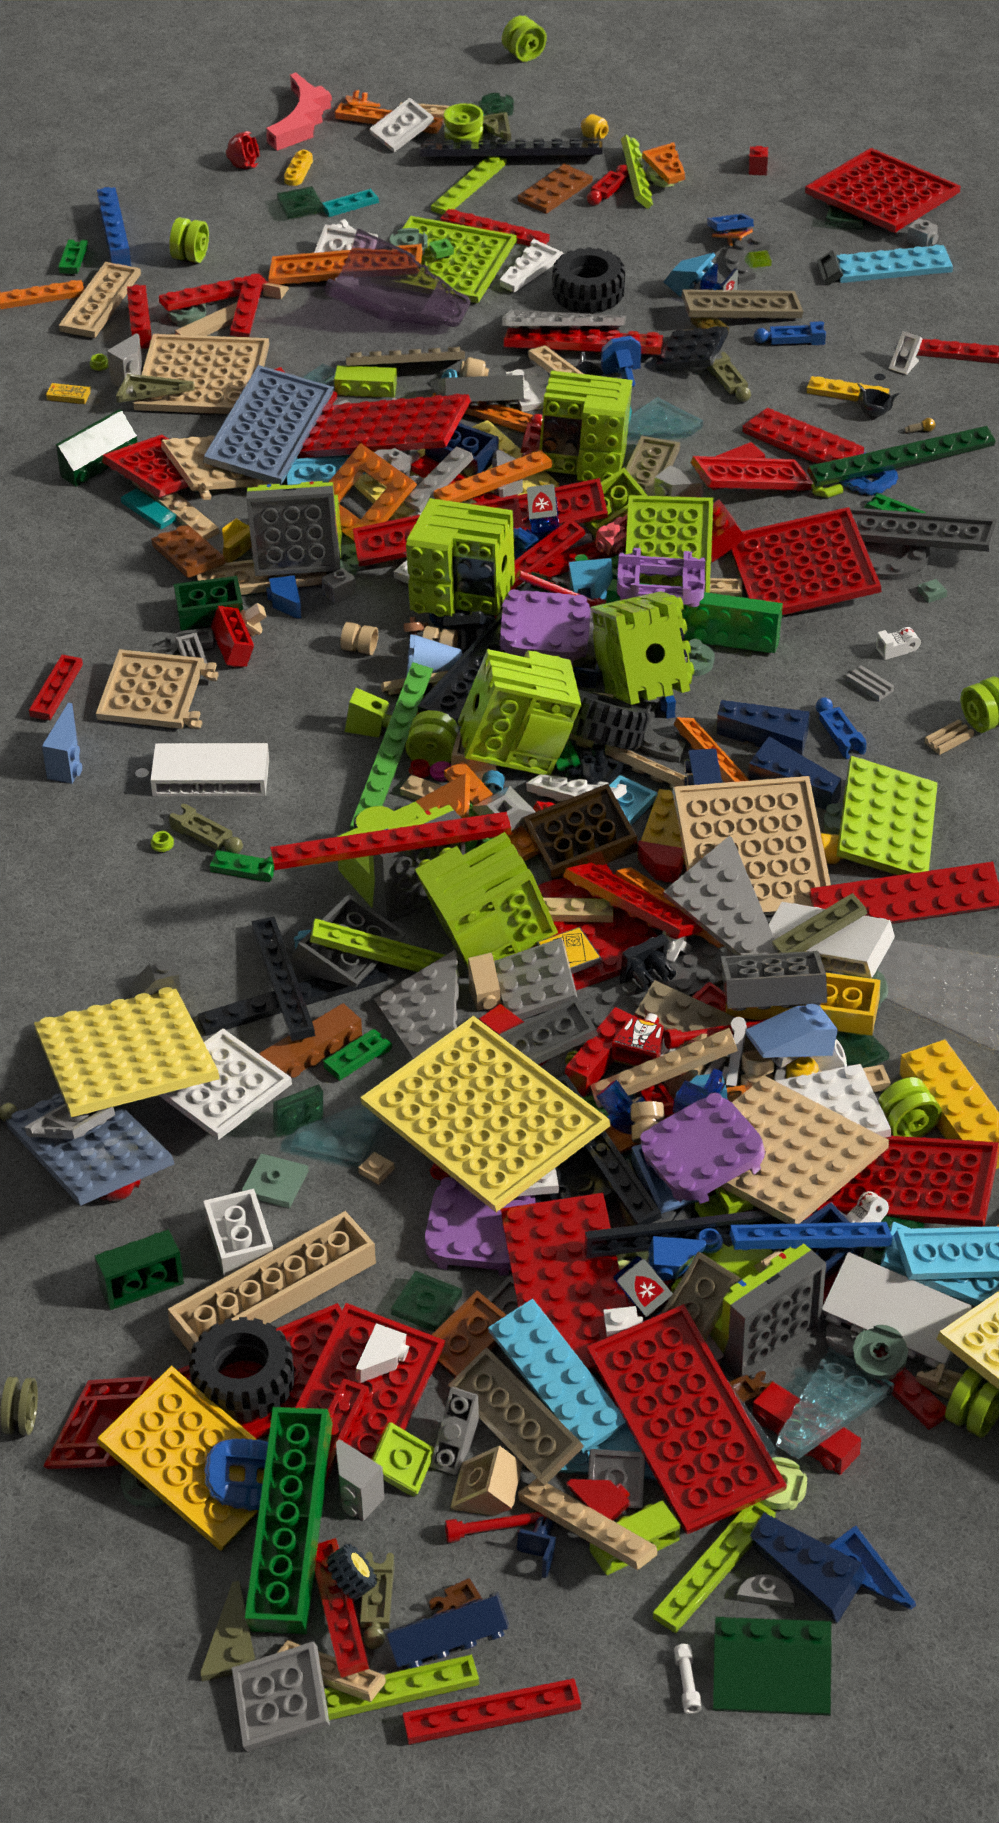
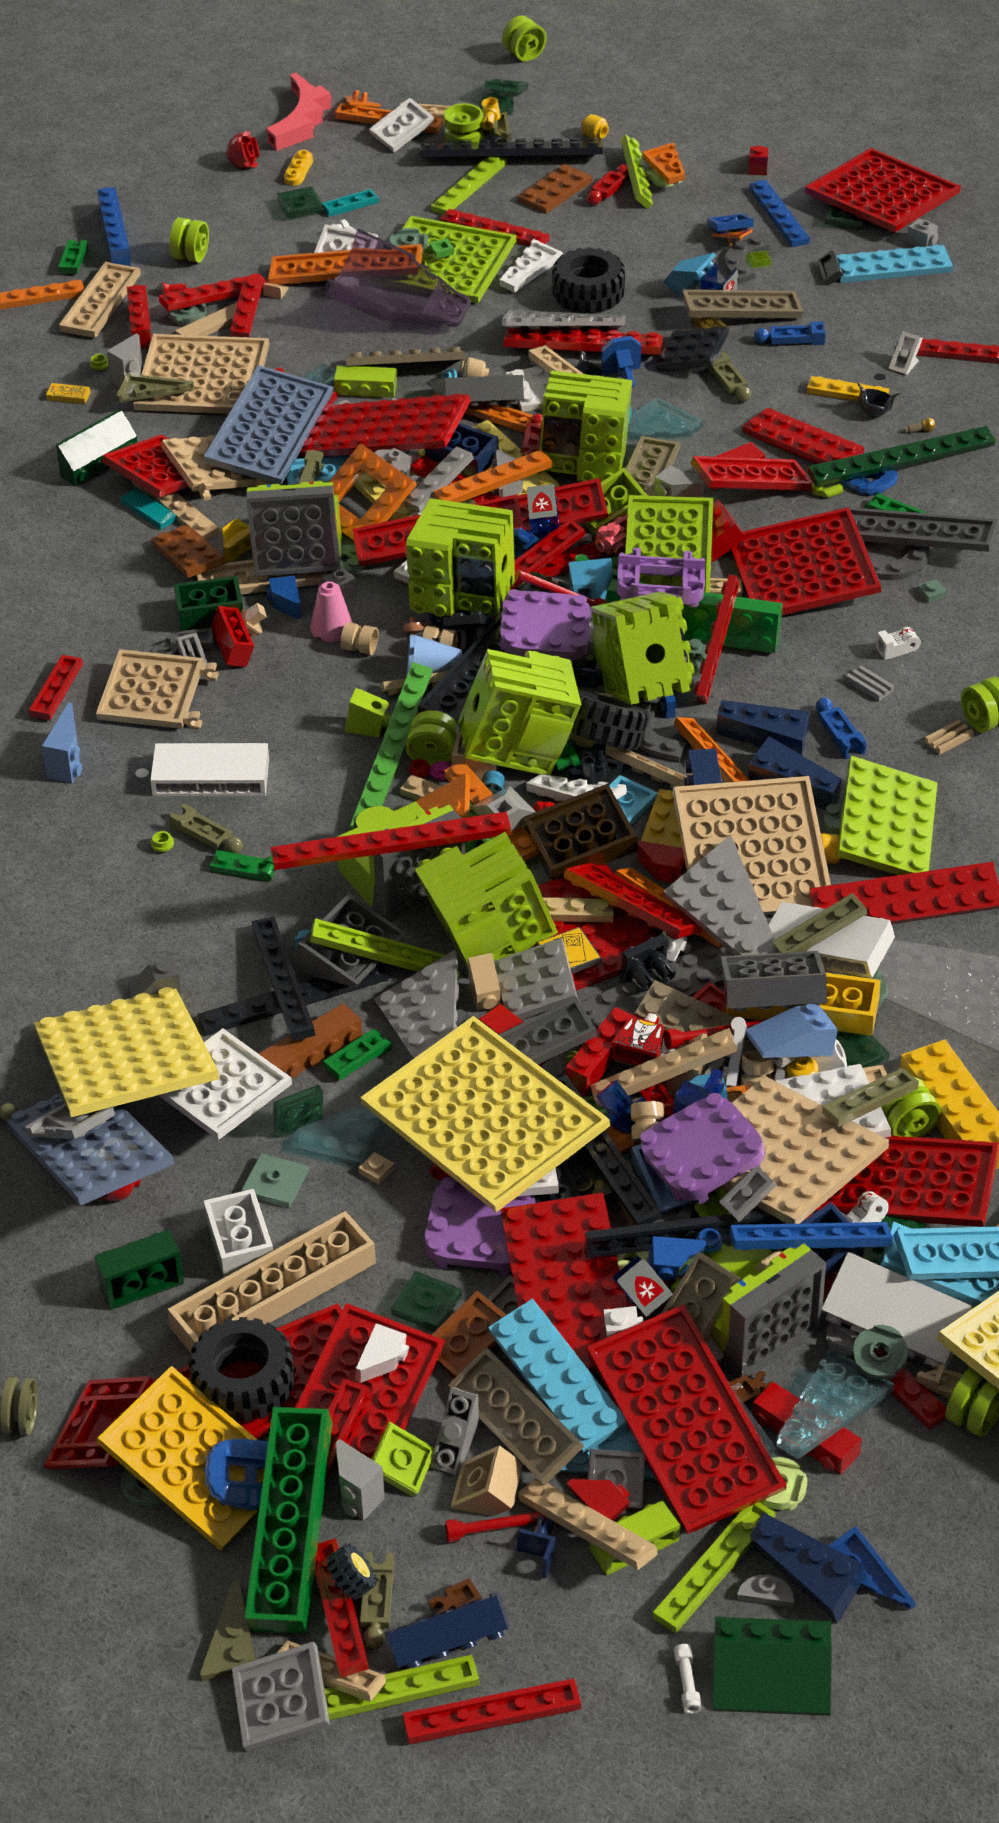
(164, 288): none -> red piece
(312, 466): none -> olive plate
(329, 613): none -> bright pink cone
(490, 112): none -> yellow pin
(512, 87): none -> clear green plate
(719, 630): none -> red plate
(748, 1193): none -> light grey plate
(779, 213): none -> blue plate
(870, 1097): none -> olive plate

